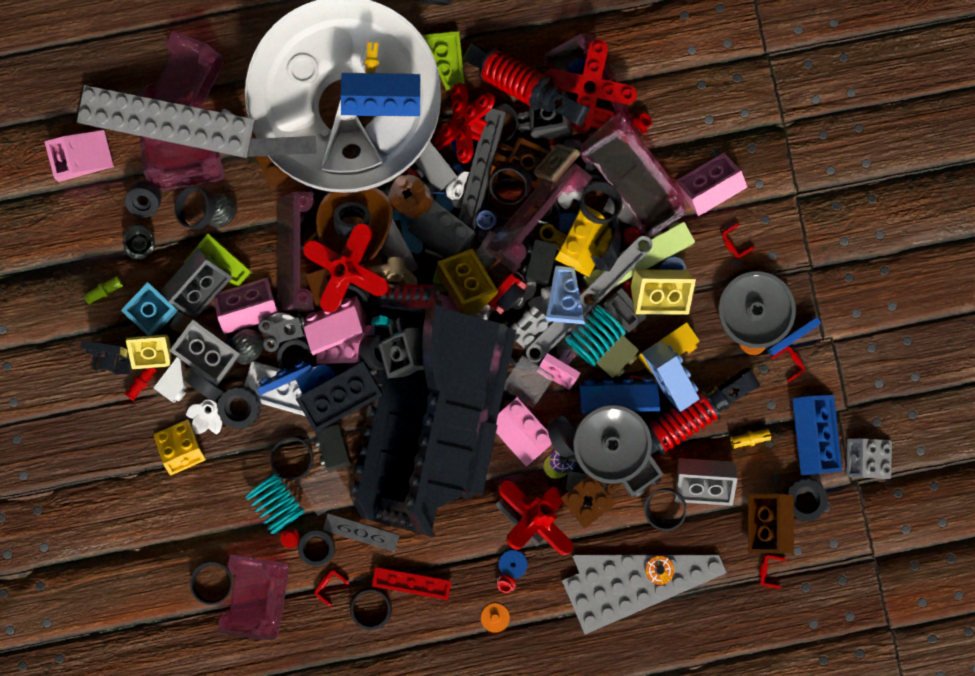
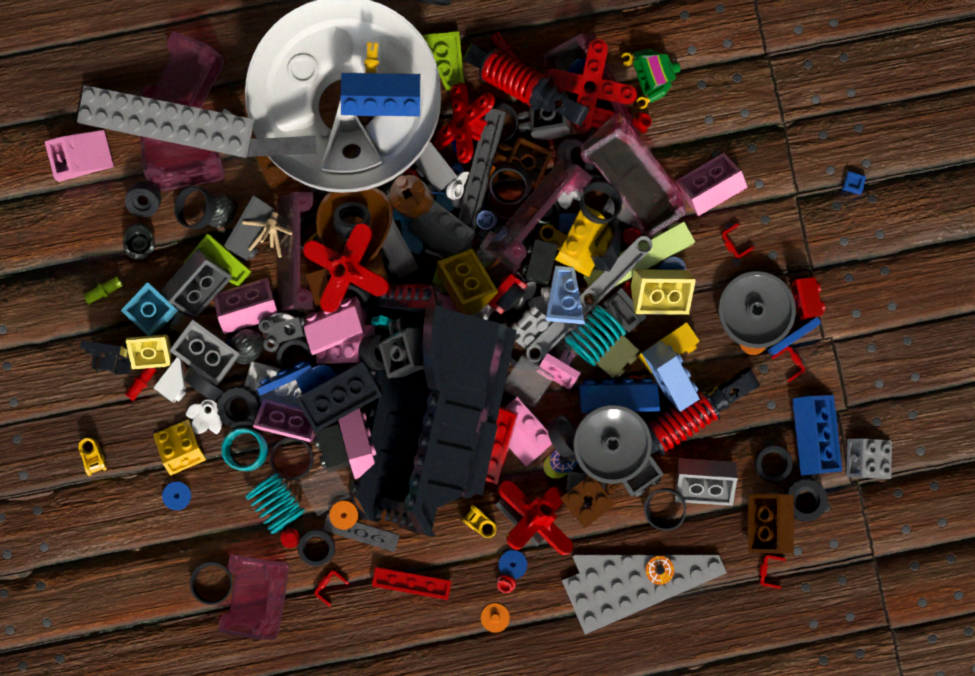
(92, 457): none -> yellow piece
(176, 496): none -> blue piece
(226, 444): none -> teal piece
(245, 235): none -> dark grey slope
(271, 227): none -> tan plant
(284, 420): none -> bright pink slope
(343, 515): none -> orange piece
(357, 442): none -> bright pink slope
(385, 596): black tyre -> none
(395, 271): tan piece -> none
(478, 521): none -> yellow piece
(499, 42): none -> red pin
(506, 423): none -> red plate
(556, 163): dark tan tile -> none
(654, 73): none -> green torso
(750, 438): yellow pin -> none
(787, 463): none -> black tyre
(807, 298): none -> red slope
(854, 182): none -> blue tile

